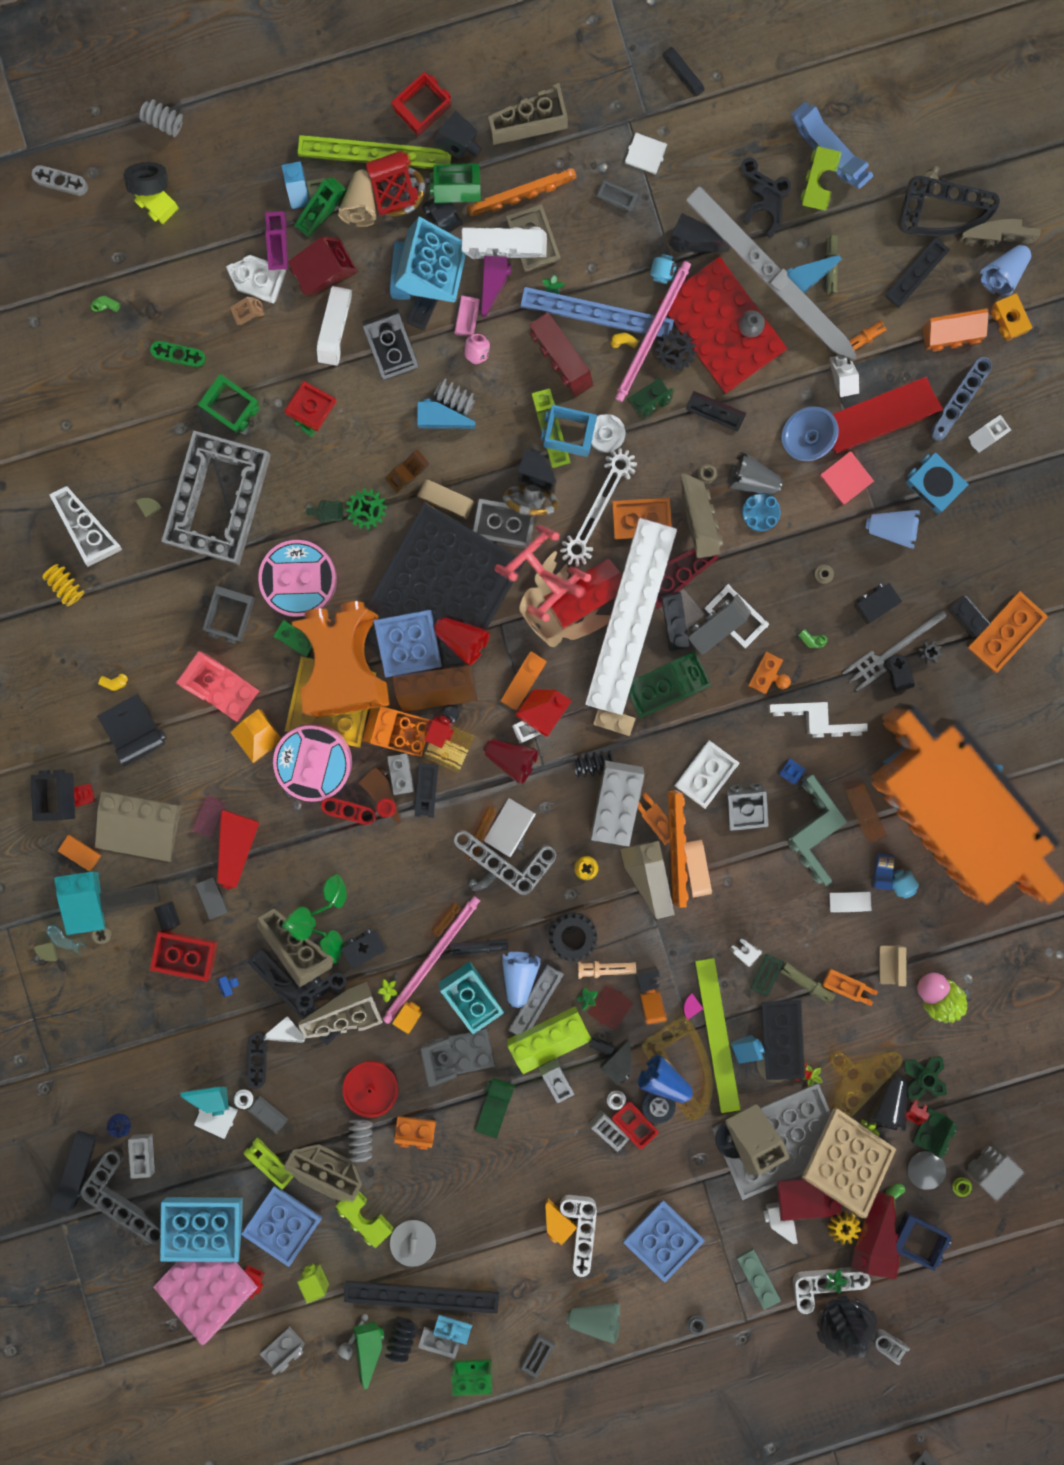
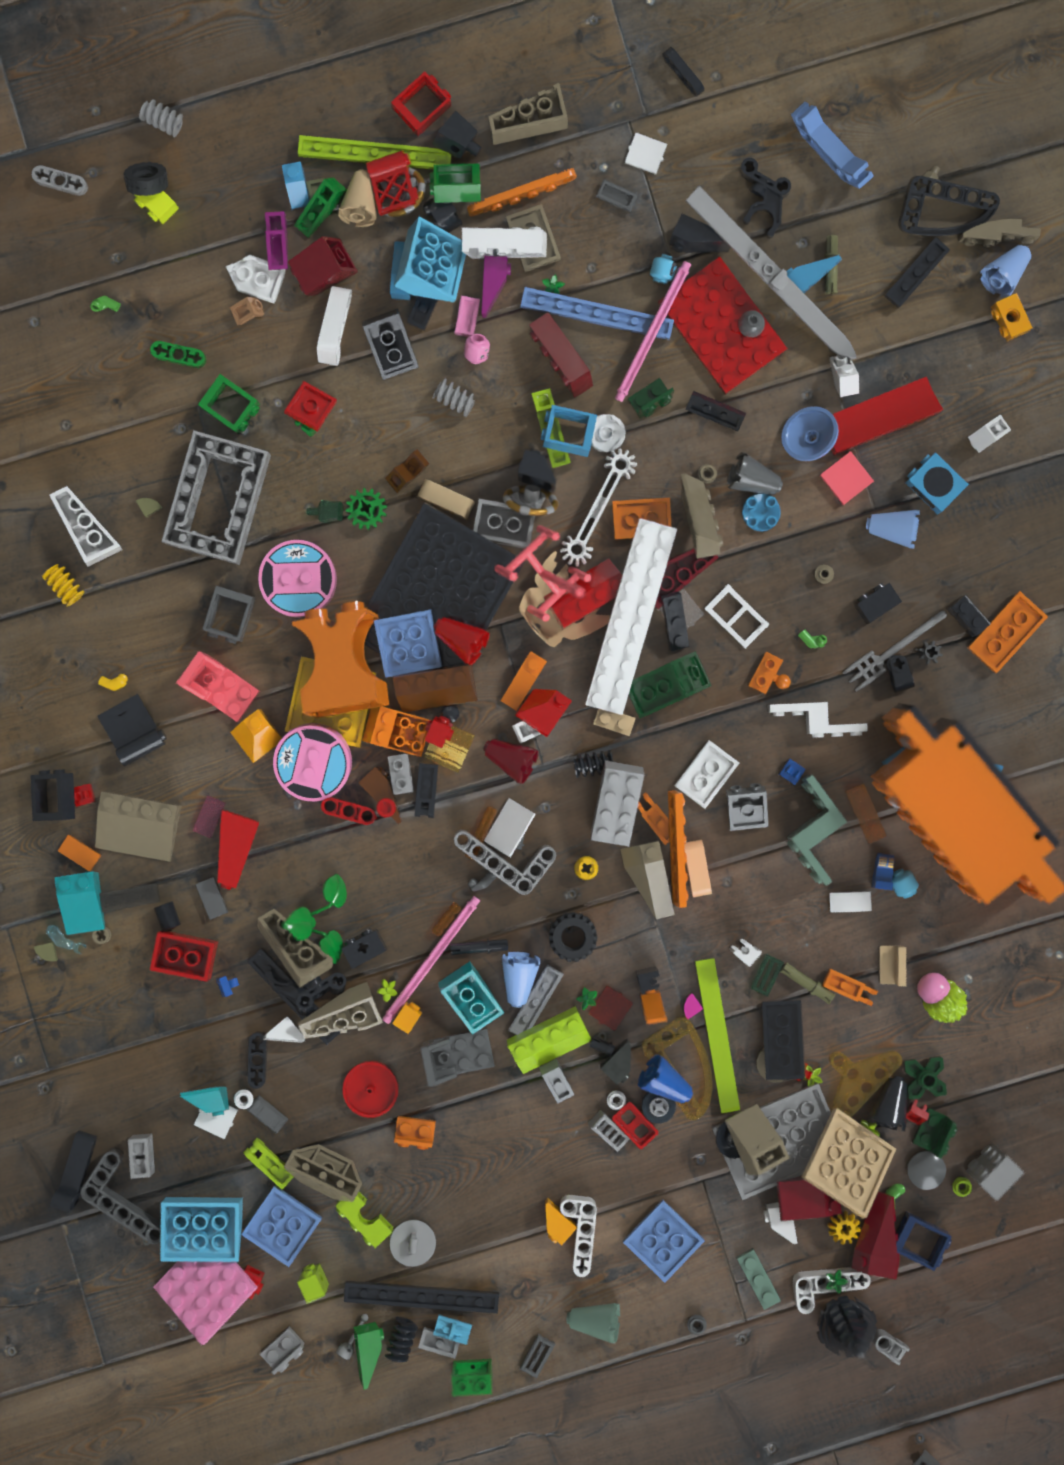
(114, 1131): clear blue piece -> none
(294, 638): green brick -> none
(361, 1140): light grey piece -> none
(436, 415): dark azure slope -> none
(494, 1107): dark green door -> none
(622, 338): yellow arm -> none
(630, 968): light nougat pin -> none
(678, 358): black gear -> none
(719, 624): dark grey wedge -> none
(747, 1049): dark azure slope -> none
(814, 194): lime arch -> none
(867, 335): orange pin -> none
(944, 424): sand blue piece -> none
(955, 330): orange slope -> none

